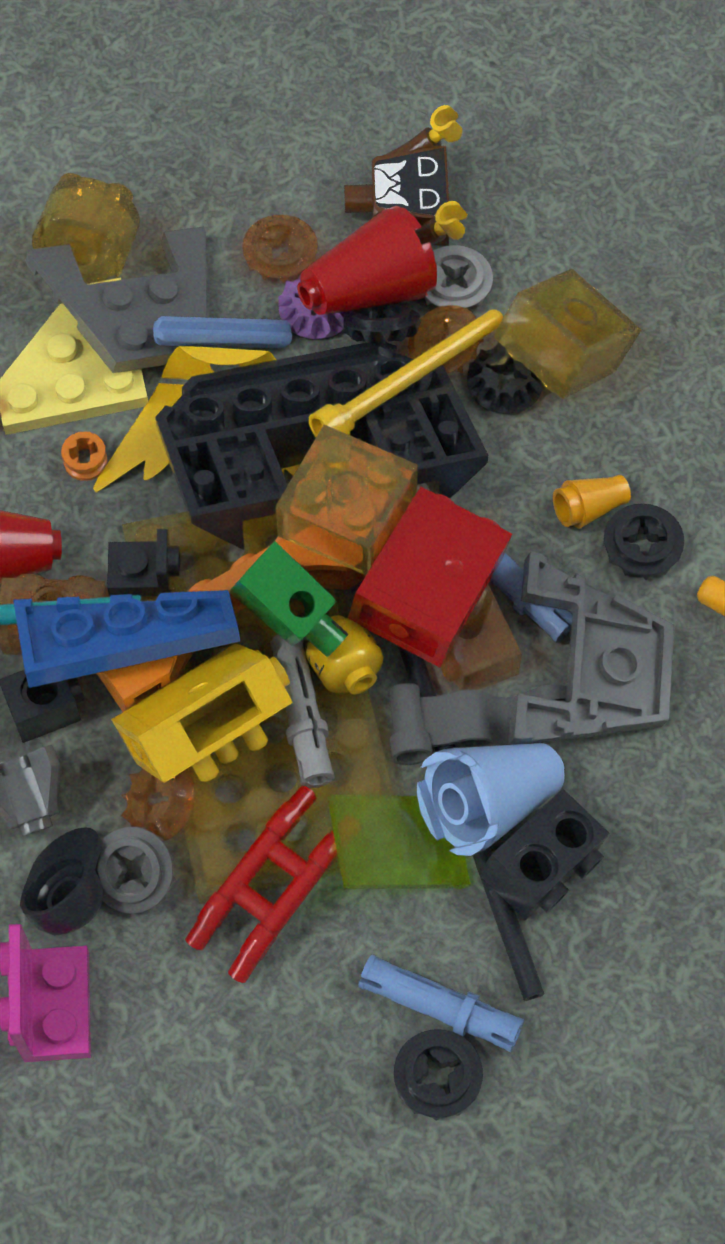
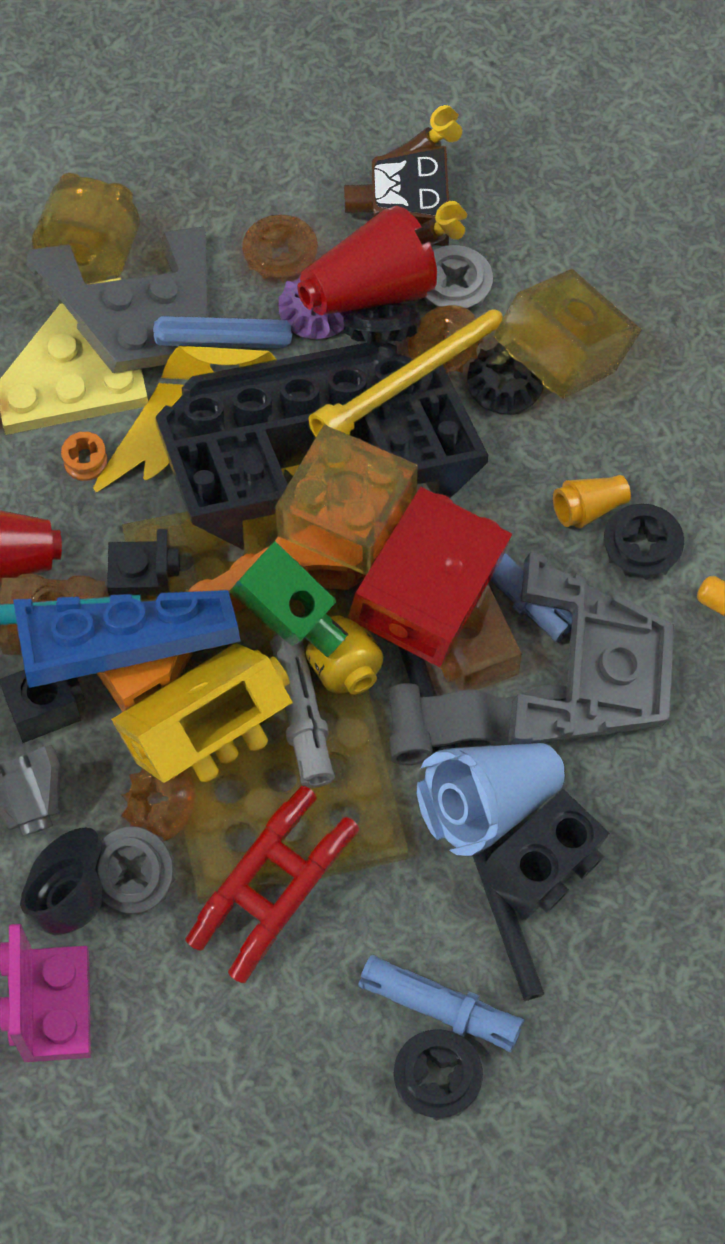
(389, 846): clear neon green piece -> none

